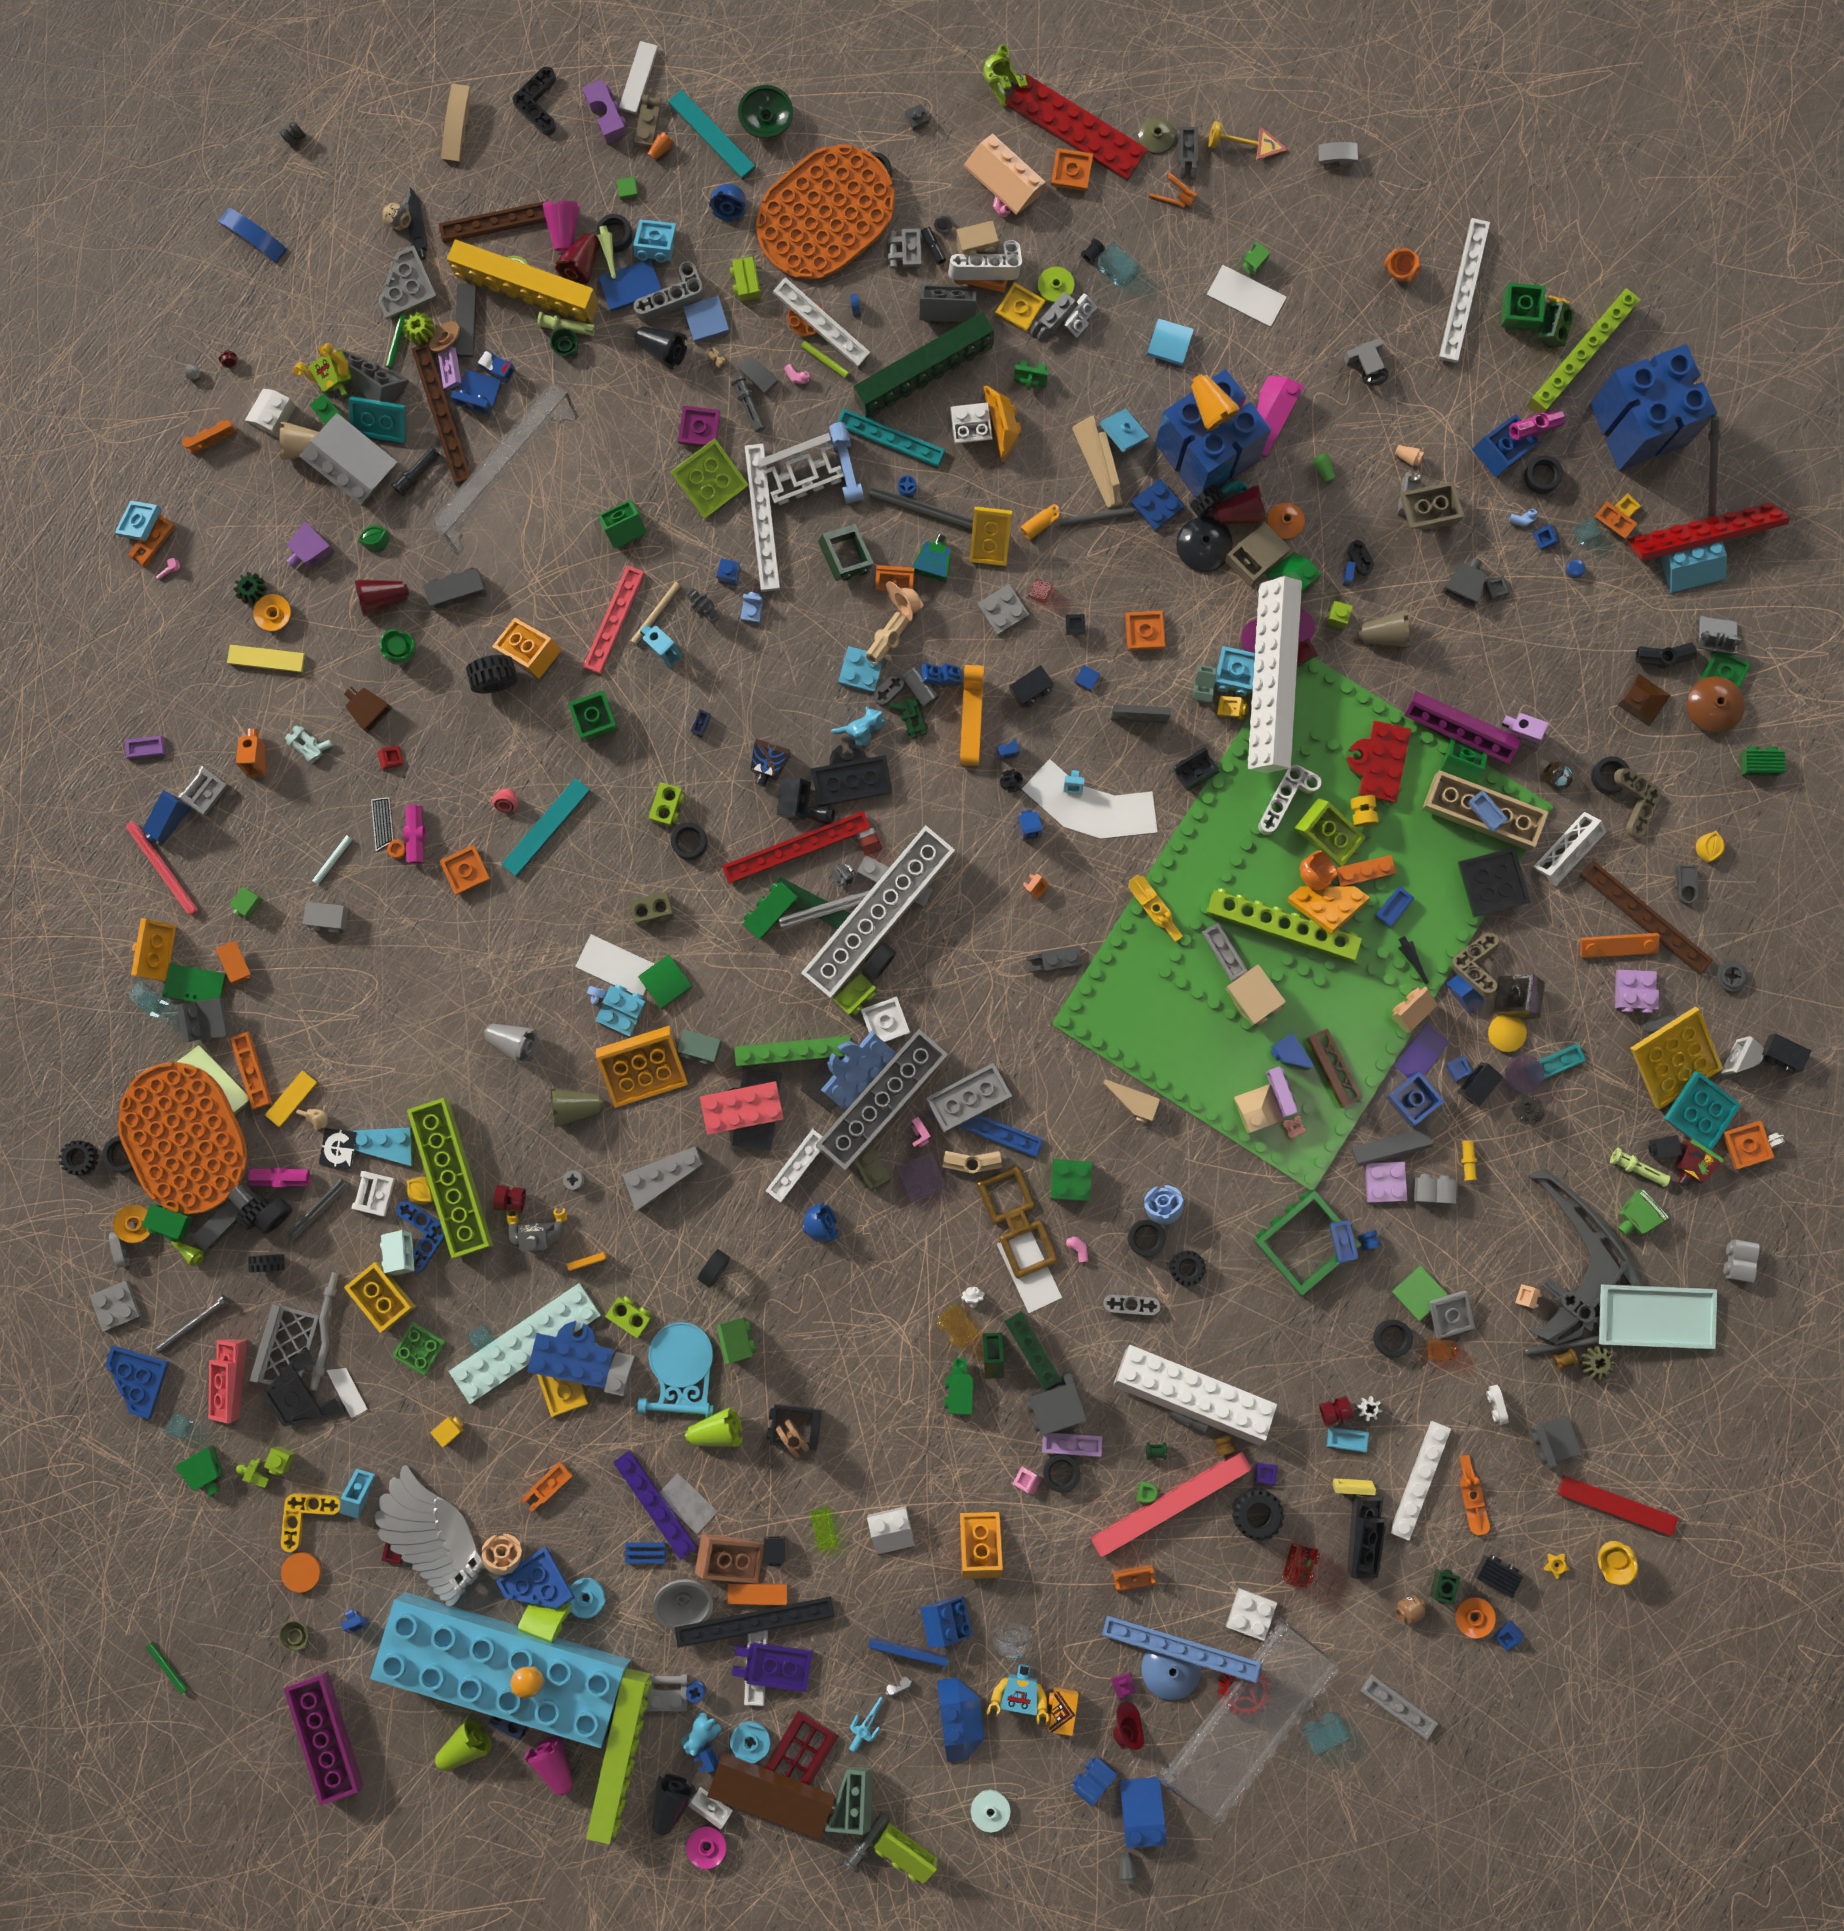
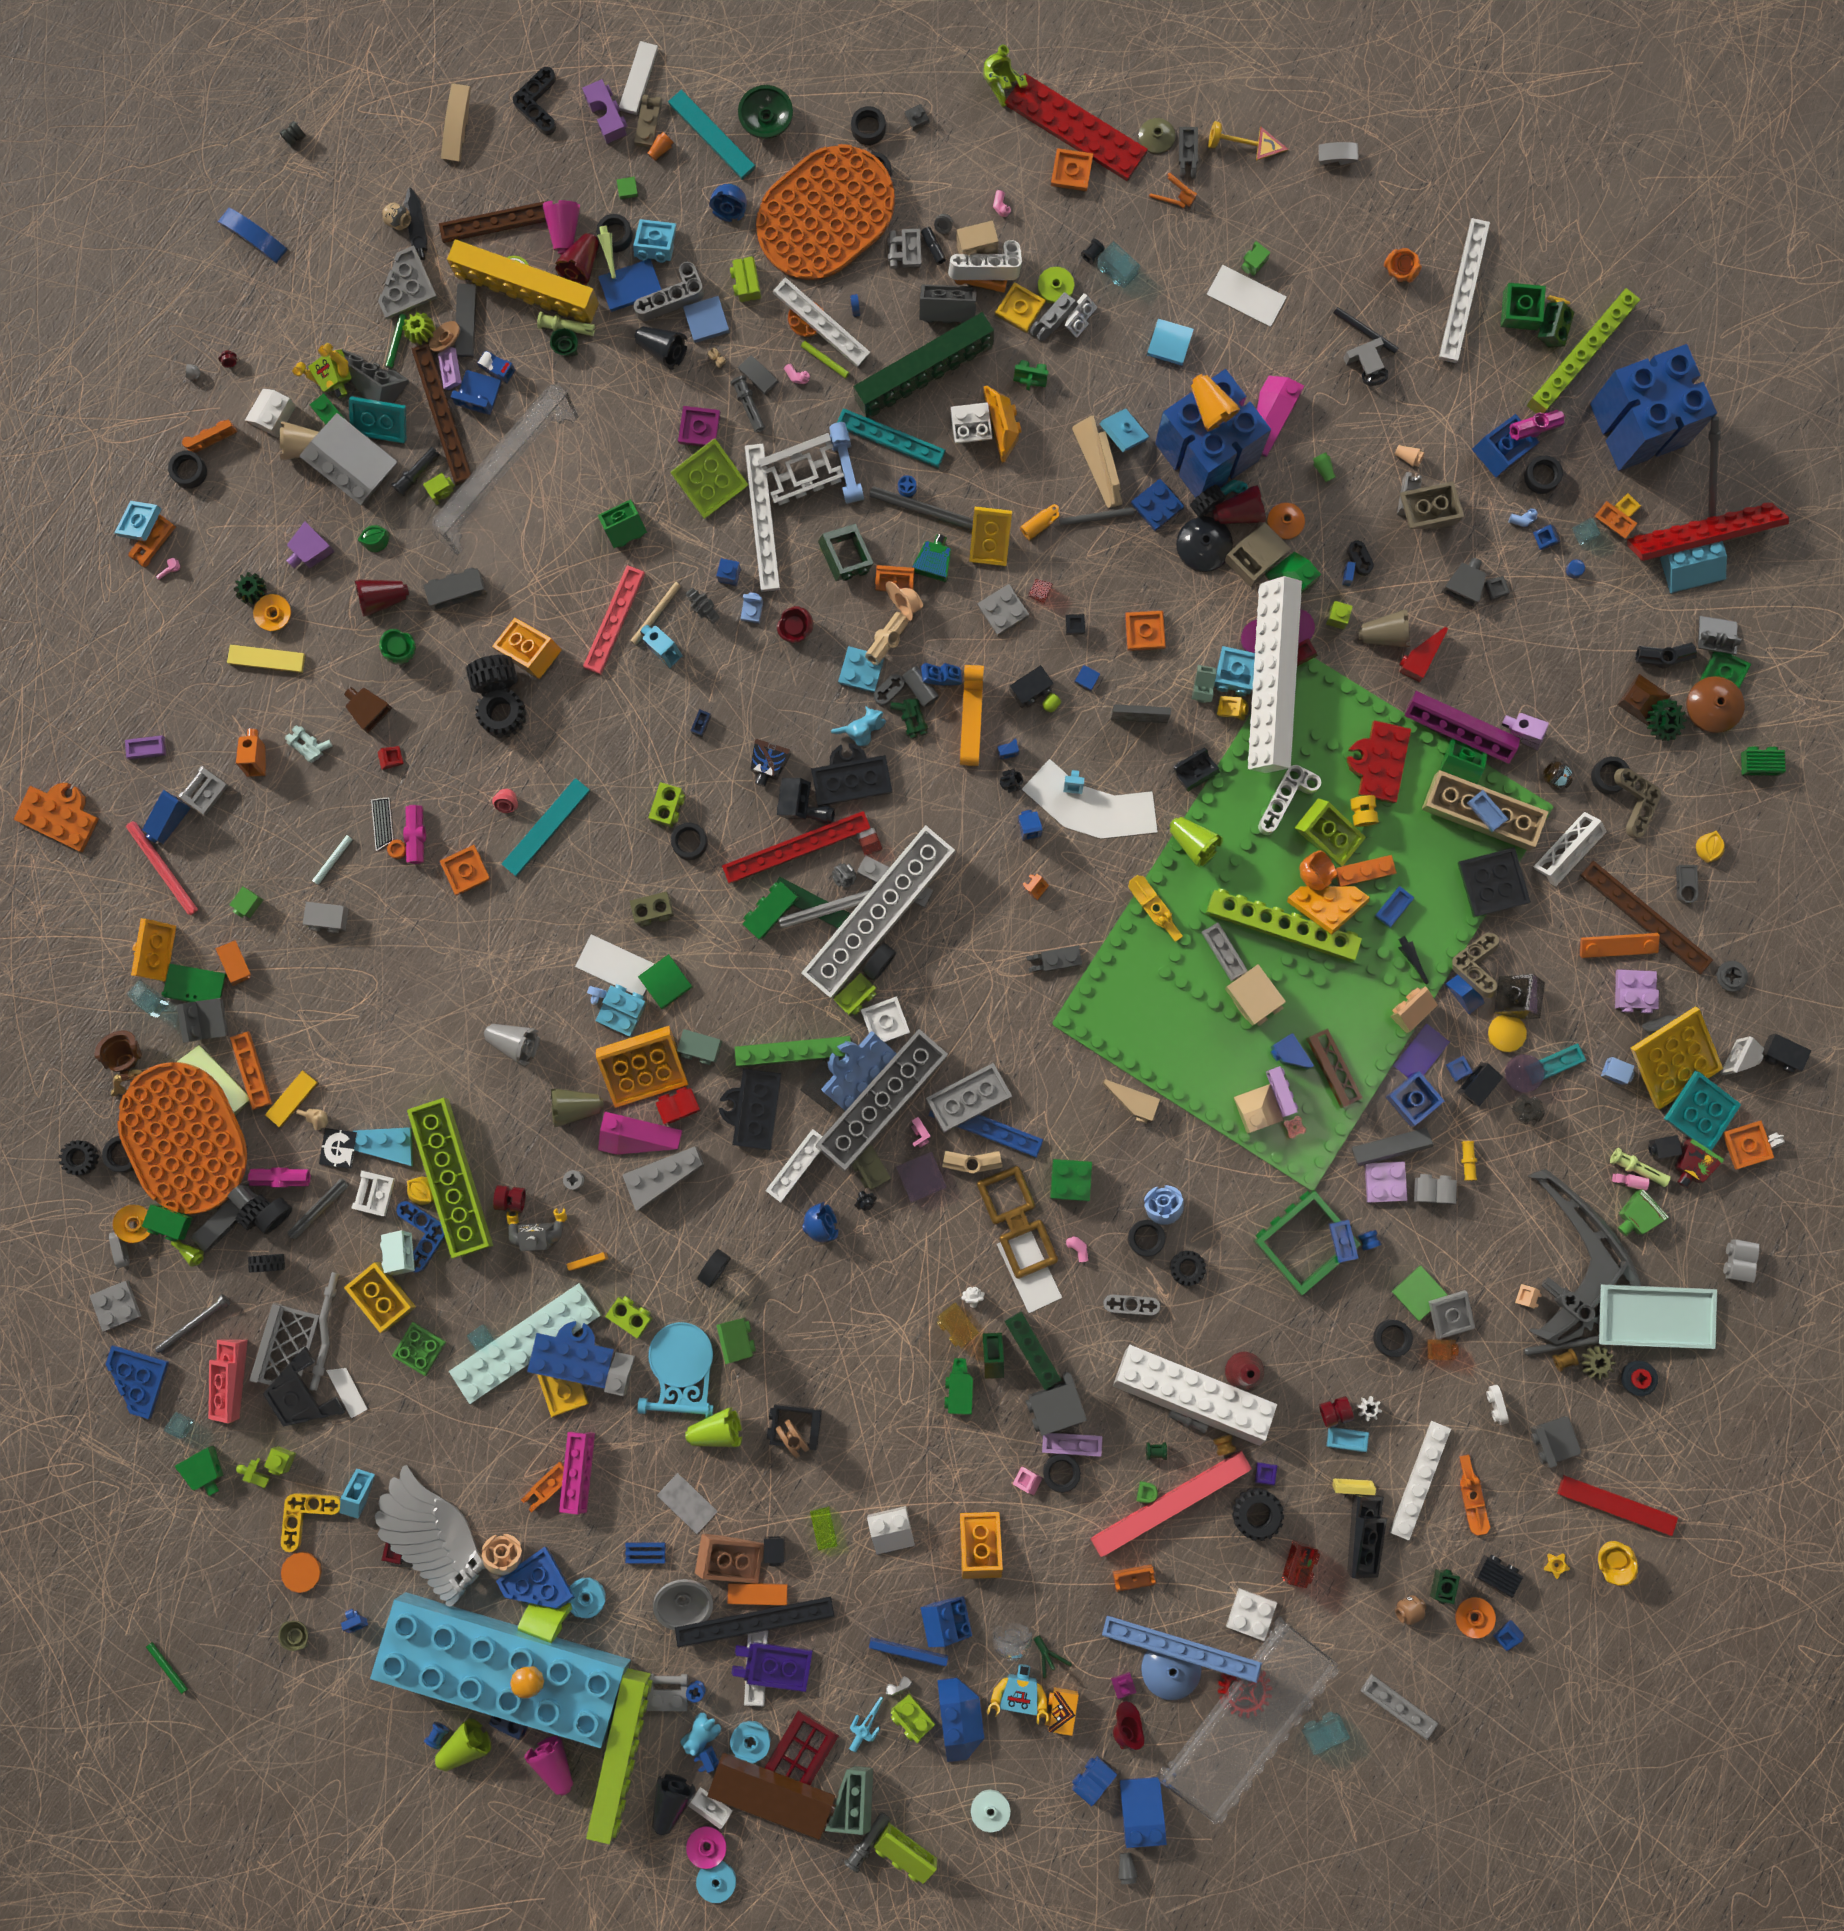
(57, 815): none -> orange plate
(120, 1054): none -> reddish brown helmet
(175, 462): none -> black tyre
(323, 1738): magenta brick -> none
(439, 487): none -> lime brick
(439, 1729): none -> blue bush
(448, 1430): yellow brick -> none
(490, 701): none -> black tyre
(577, 1472): none -> dark pink fence
(593, 716): green brick -> none
(630, 1135): none -> dark pink wedge
(655, 1504): dark purple plate -> none
(677, 1106): none -> red brick
(716, 1893): none -> medium azure plate
(741, 1108): coral plate -> none
(795, 624): none -> dark red piece
(865, 1201): none -> black plant
(868, 139): none -> black tyre
(912, 1718): none -> lime bracket
(1005, 174): light nougat slope -> none
(1045, 1656): none -> dark green plant
(1051, 702): none -> lime piece
(1195, 840): none -> lime cone
(1237, 1369): none -> dark red cone
(1364, 329): none -> black bar
(1420, 658): none -> red slope
(1618, 1071): none -> light blue brick
(1631, 1181): none -> bright pink bar
(1632, 1376): none -> black wheel
(1666, 720): none -> dark green gear

